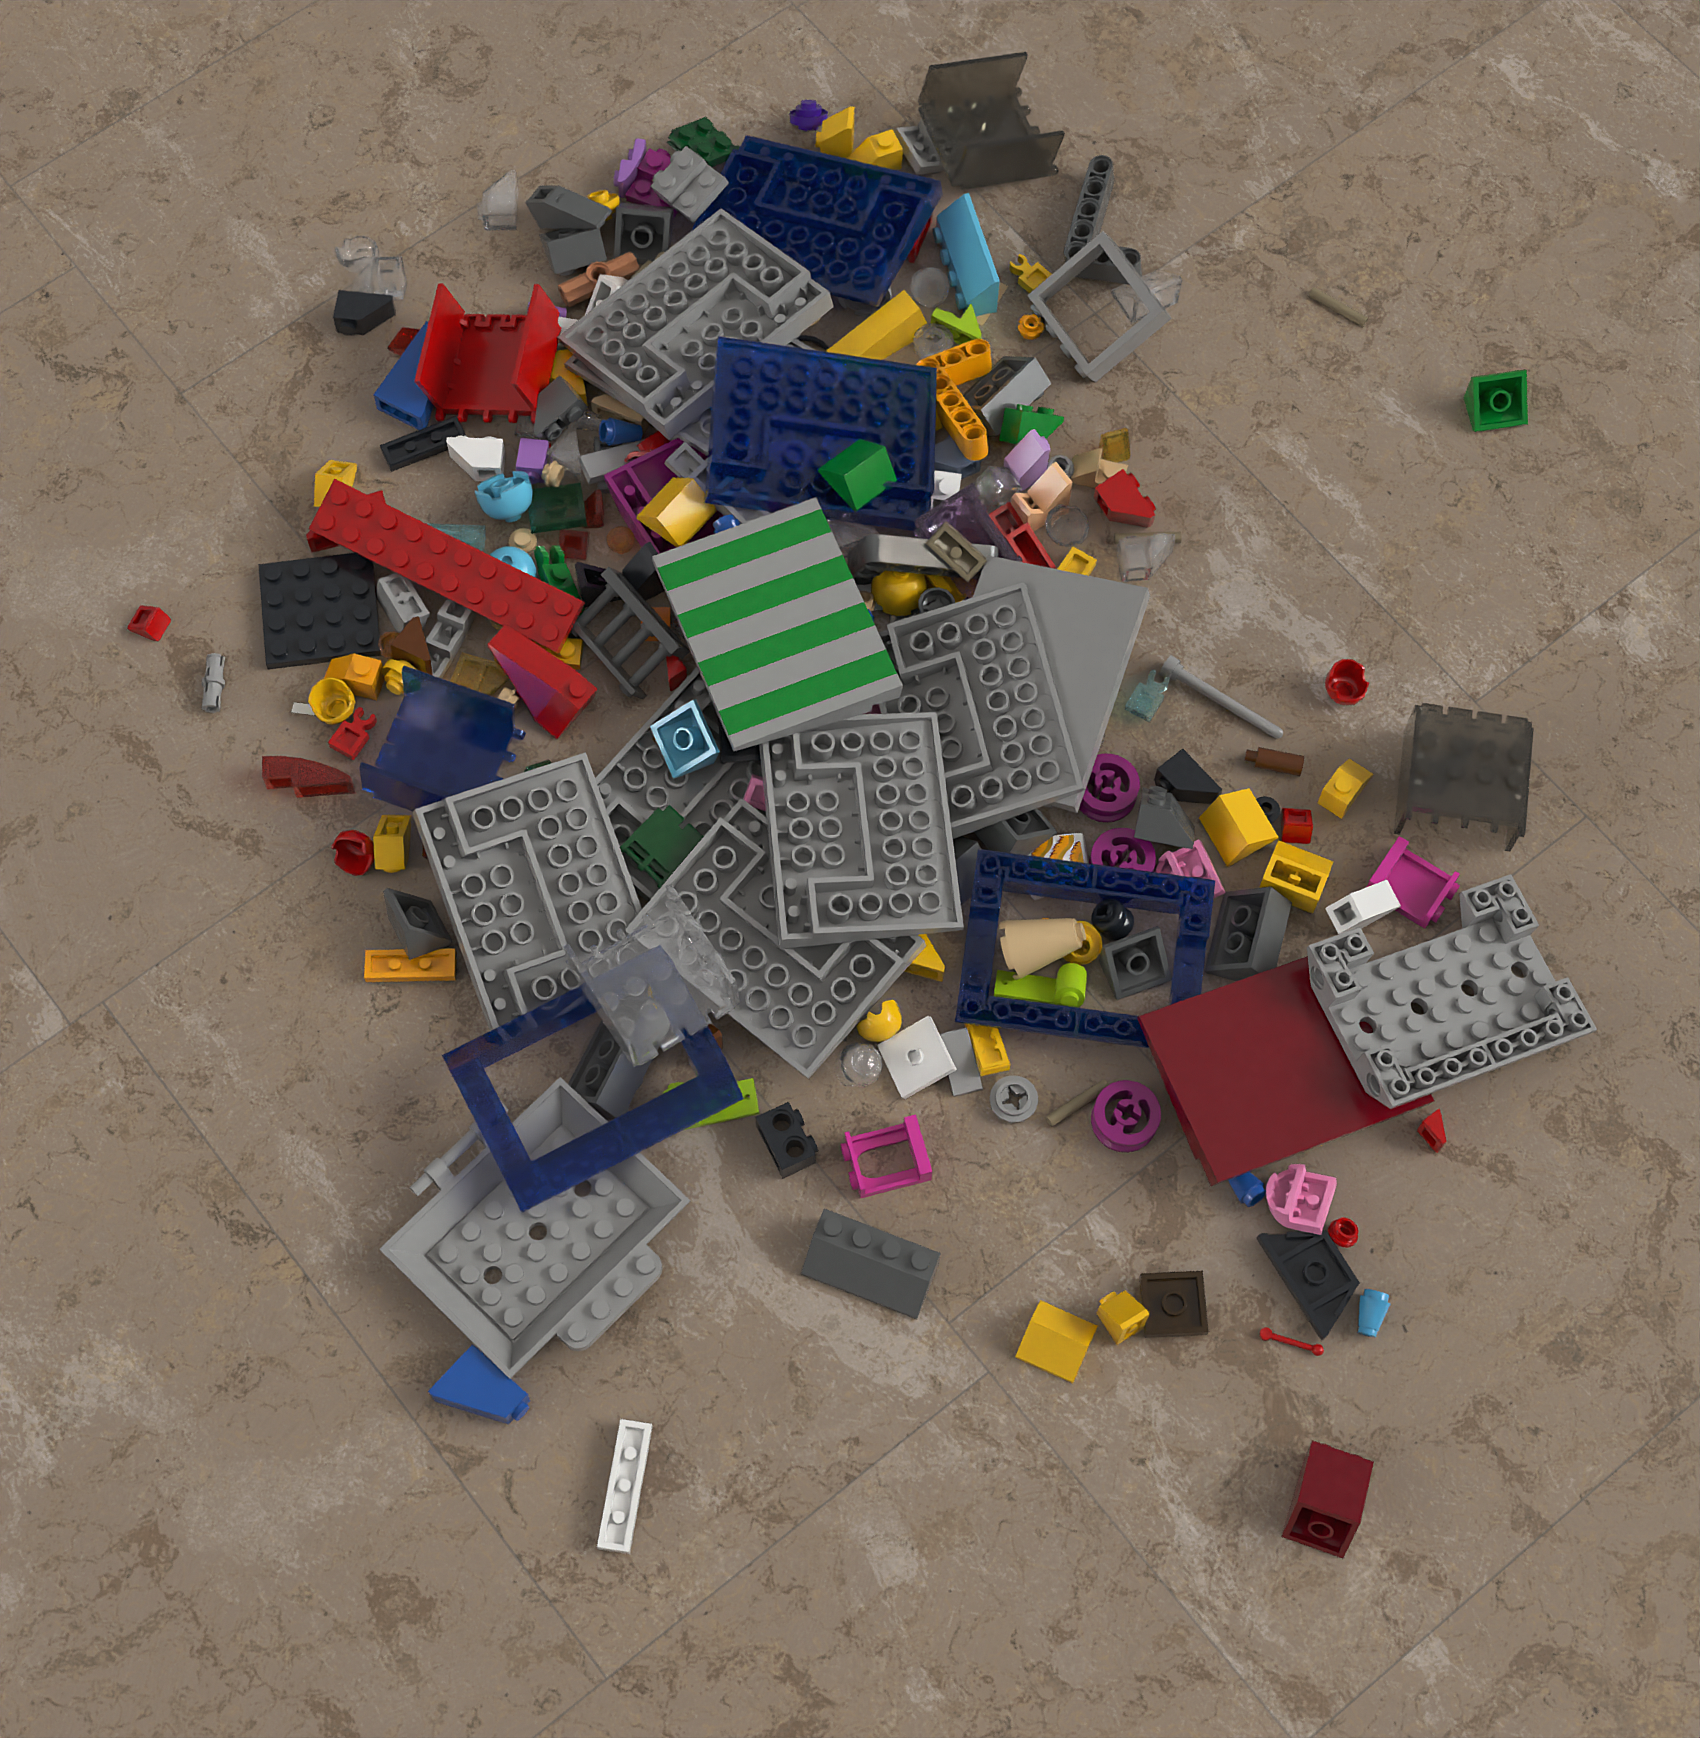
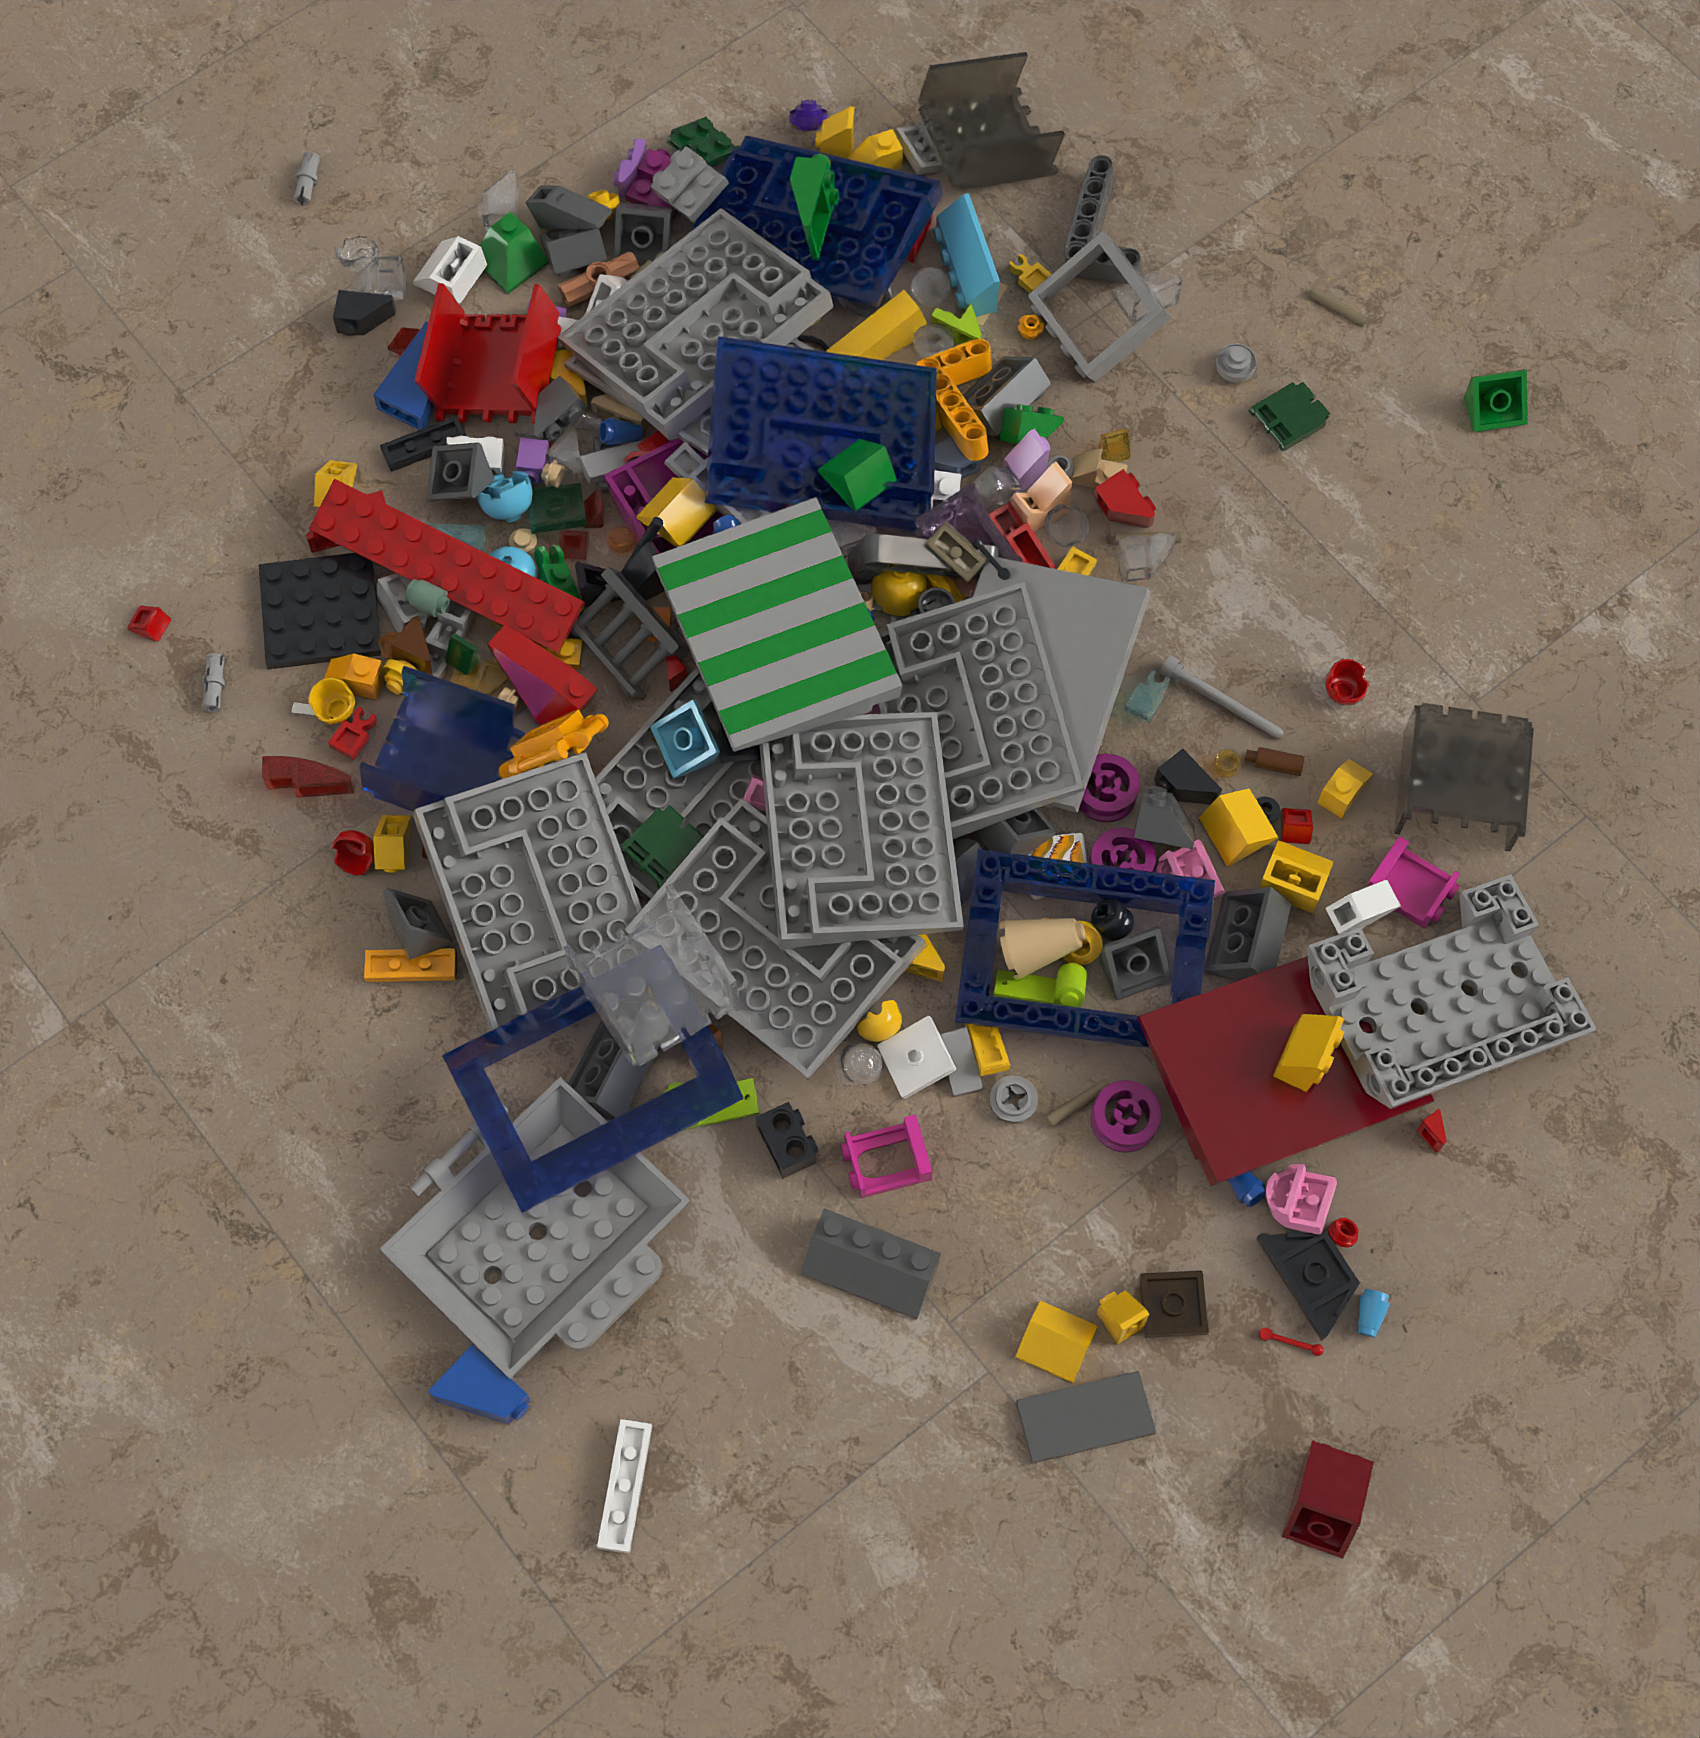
(306, 178): none -> light grey pin
(427, 597): none -> sand green brick
(455, 264): none -> white slope
(458, 472): none -> dark grey slope
(461, 654): none -> dark green slope
(511, 253): none -> green slope
(553, 742): none -> light orange brick
(648, 536): none -> black bar
(815, 197): none -> green slope
(1003, 573): none -> black hinge
(1085, 1417): none -> dark grey tile
(1221, 770): none -> clear yellow bush
(1236, 363): none -> light grey plate
(1291, 414): none -> dark green plate
(1309, 1050): none -> yellow slope

